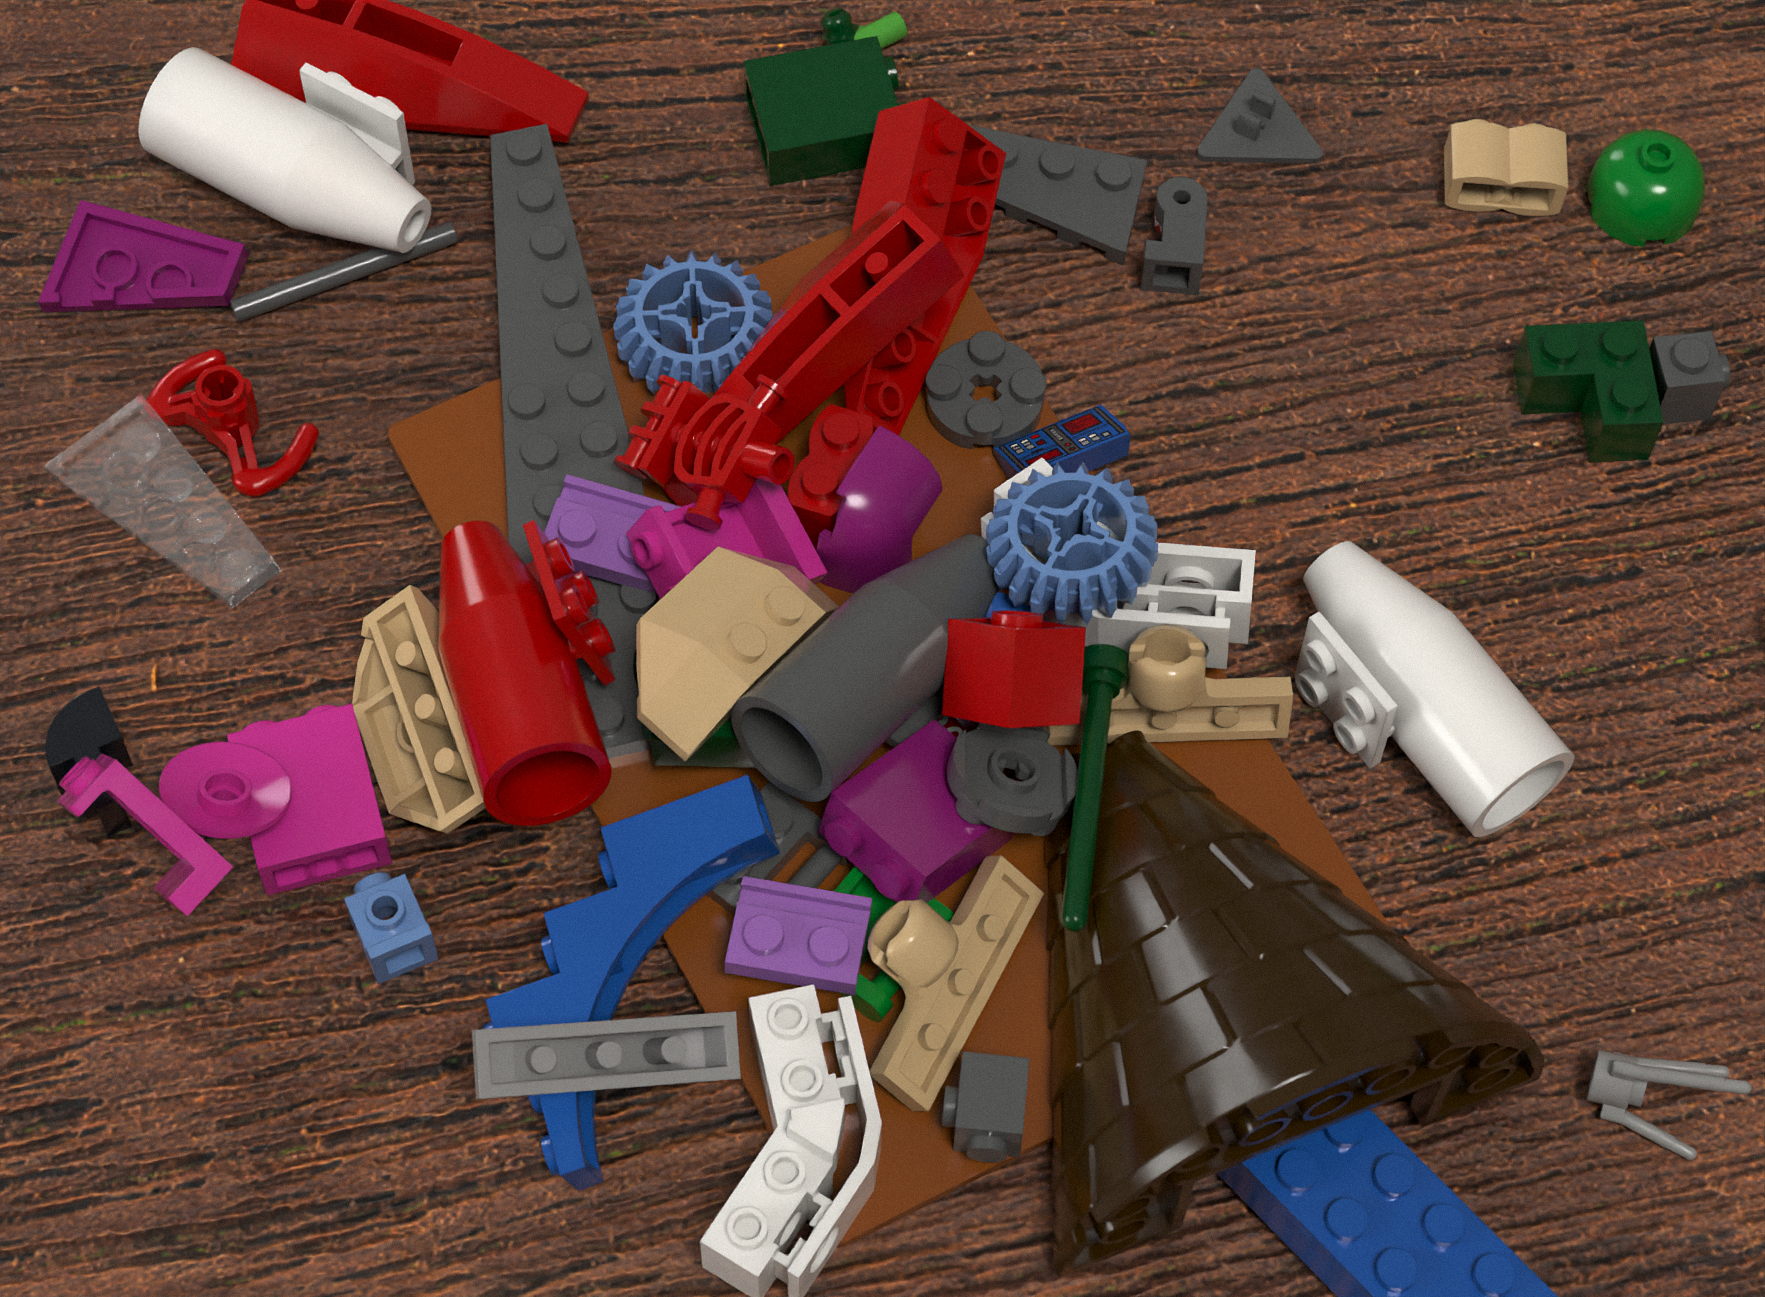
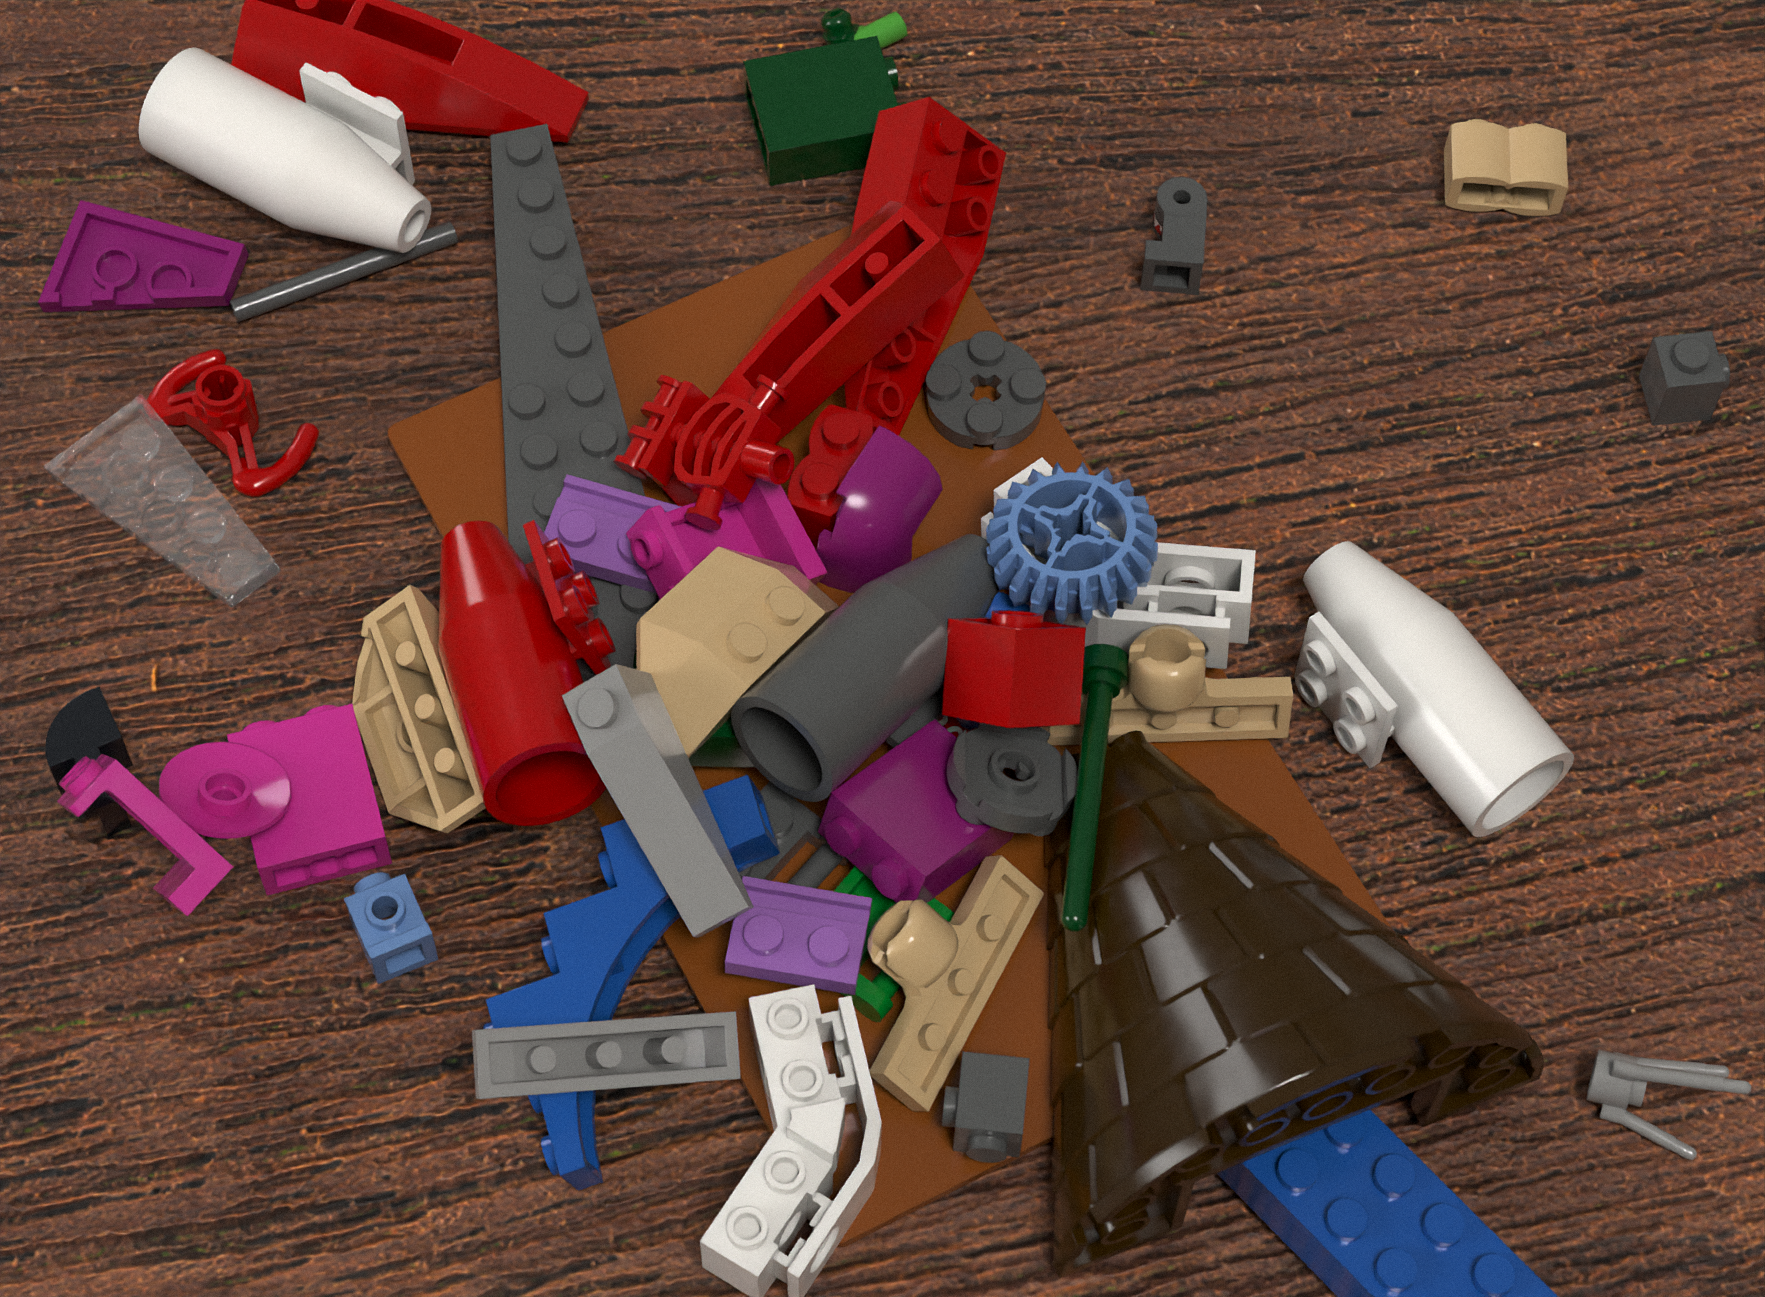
(657, 321): medium blue gear -> none
(658, 794): none -> light grey slope
(1070, 189): dark grey wing -> none
(1087, 437): slope -> none
(1259, 128): dark grey piece -> none
(1598, 372): dark green brick -> none
(1646, 188): green cylinder -> none

